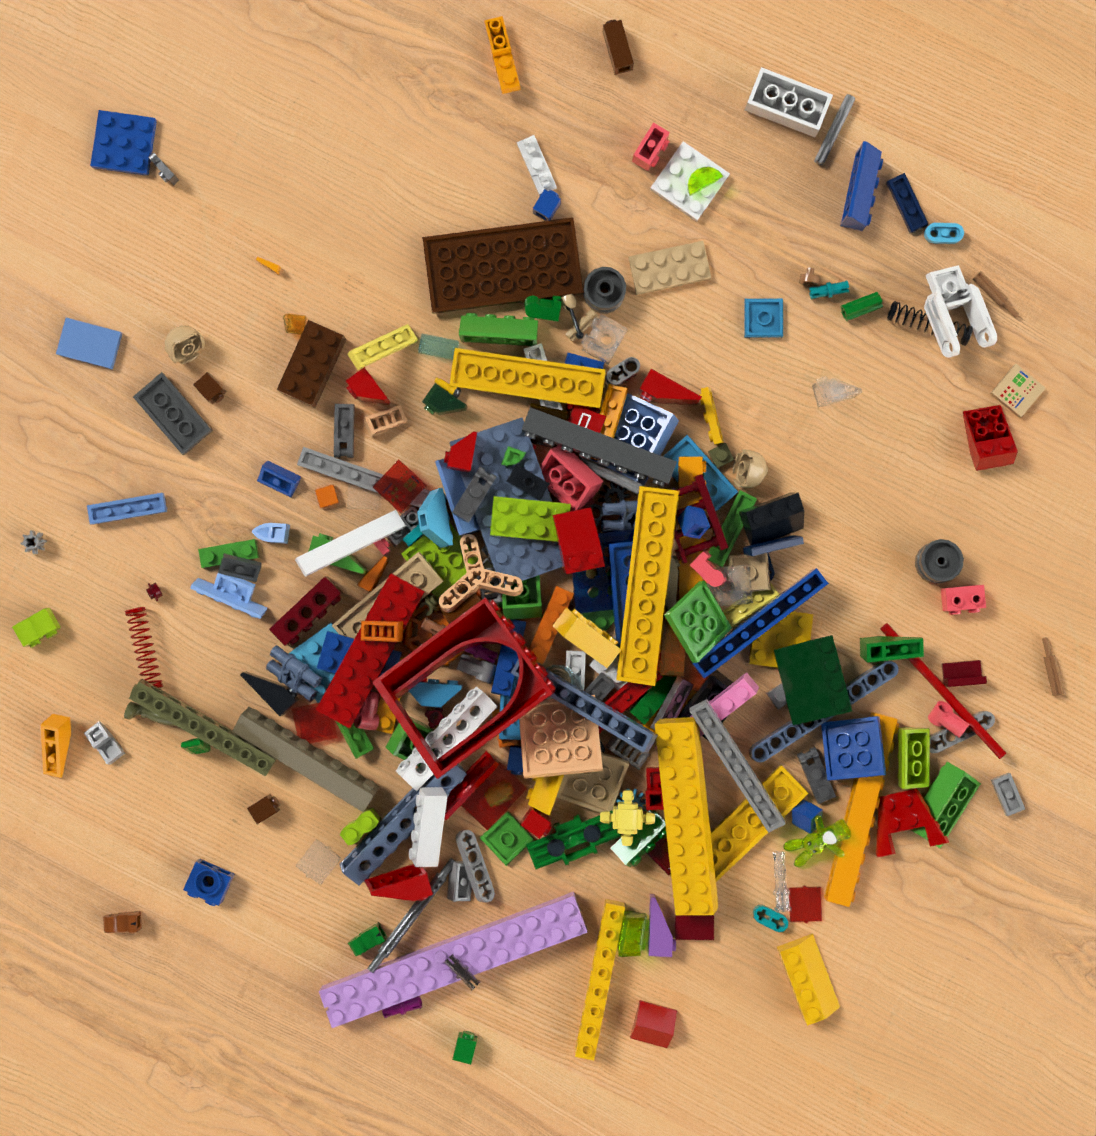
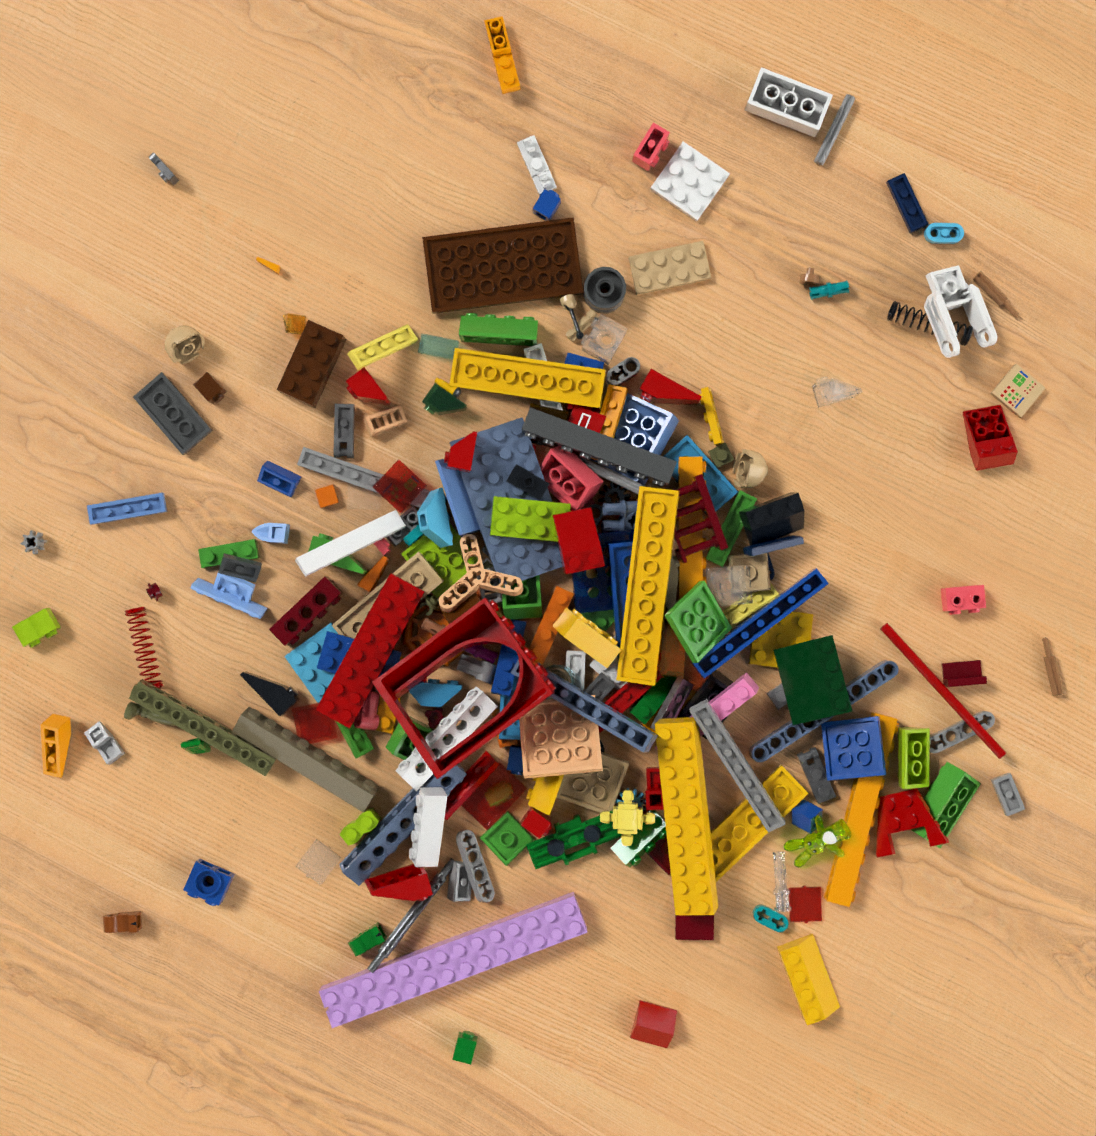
(89, 343): medium blue tile -> none
(123, 142): blue plate -> none
(264, 808): reddish brown brick -> none
(293, 673): sand blue pin -> none
(398, 631): orange slope -> none
(403, 1007): magenta pin -> none
(462, 972): clear smoke pin -> none
(473, 495): flat silver plate -> none
(512, 456): bright green tile -> none
(543, 308): green leg -> none
(599, 979): yellow brick -> none
(613, 743): light grey slope -> none
(617, 46): reddish brown brick -> none
(632, 934): clear neon green slope -> none
(659, 935): medium lavender slope -> none
(693, 522): blue panel -> none
(702, 178): clear neon green tile -> none
(707, 570): coral leg -> none
(763, 318): dark azure tile -> none
(861, 187): blue slope -> none
(861, 306): green axle -> none
(890, 648): green slope -> none
(927, 561): dark grey wheel -> none
(943, 716): coral piece -> none

